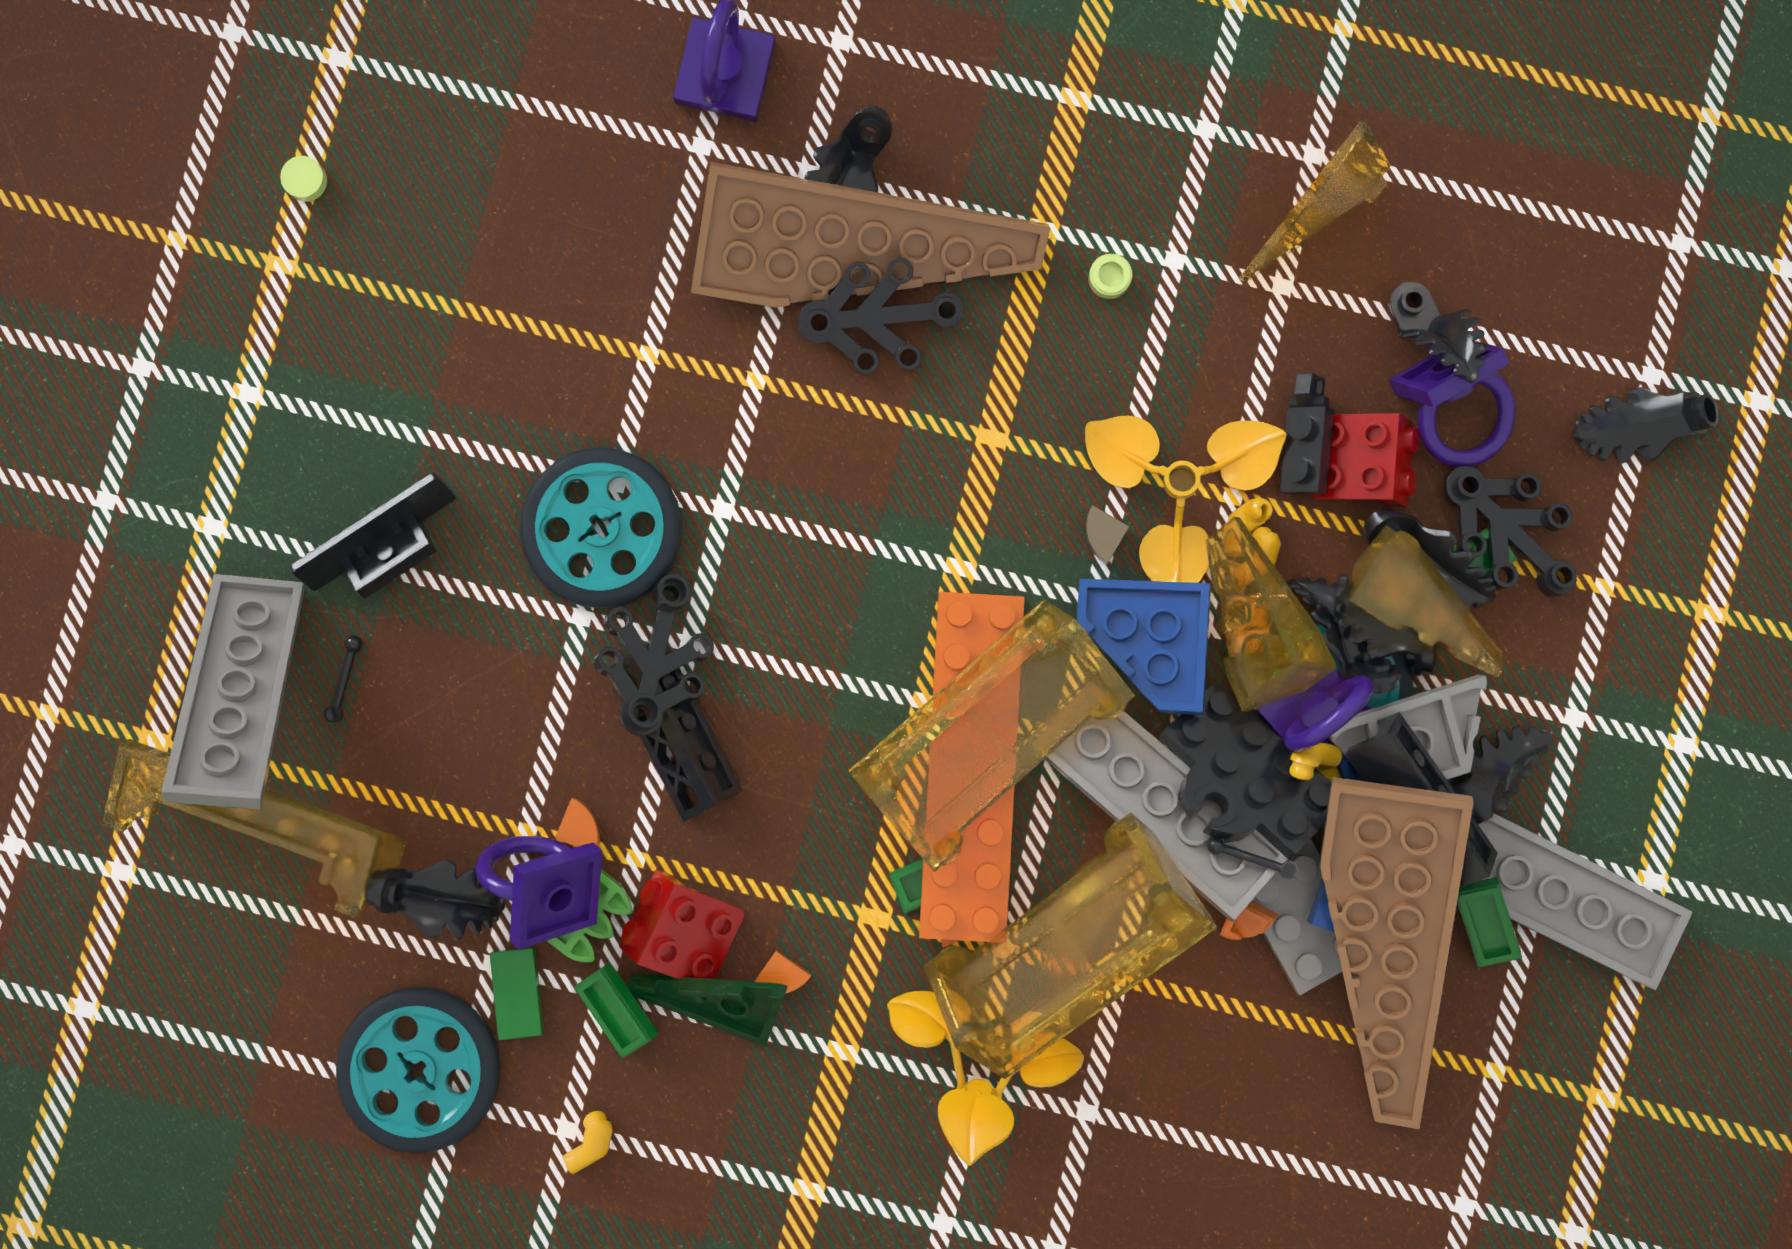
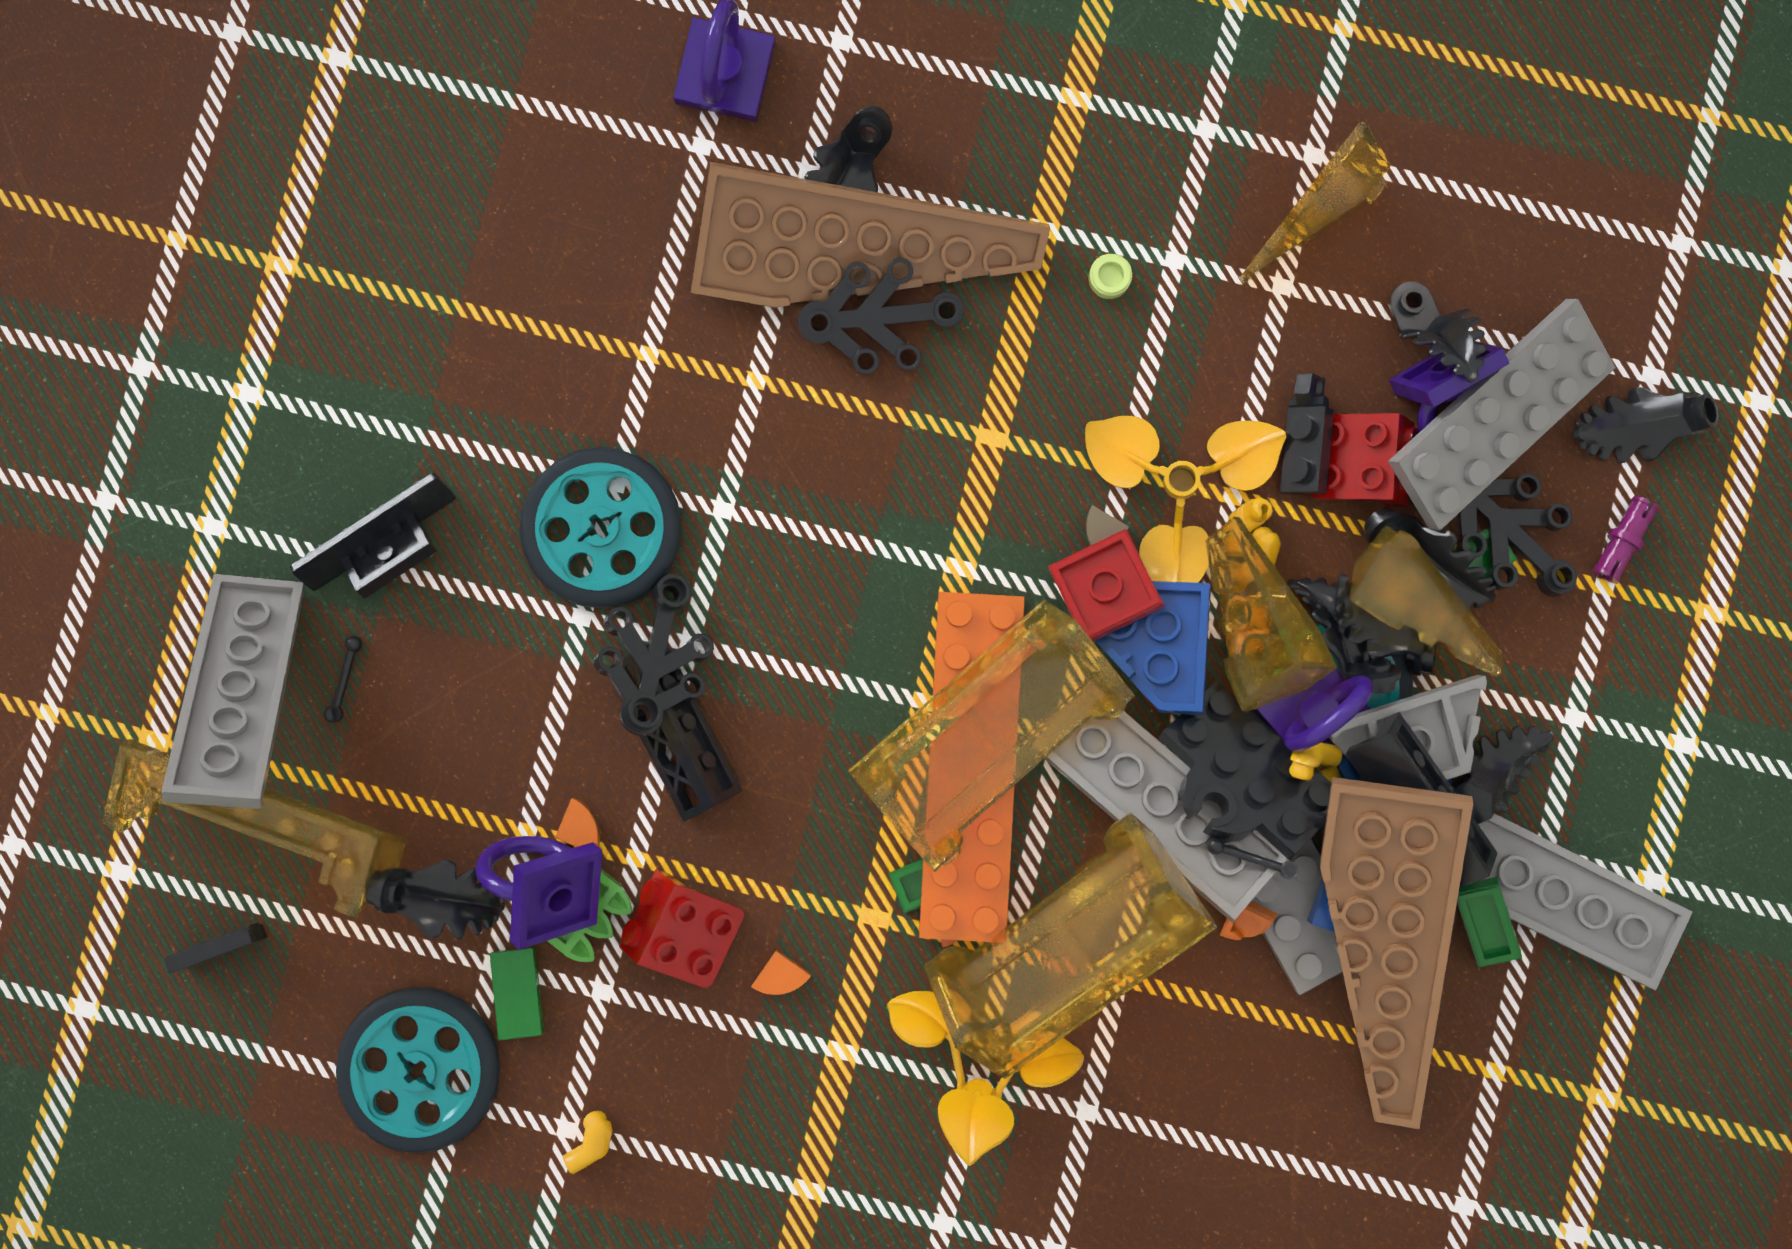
(215, 947): none -> black tile
(303, 178): yellowish green tile -> none
(616, 1010): green tile -> none
(729, 1005): dark green wing -> none
(1106, 586): none -> red tile
(1502, 415): none -> light grey plate
(1625, 539): none -> magenta pin

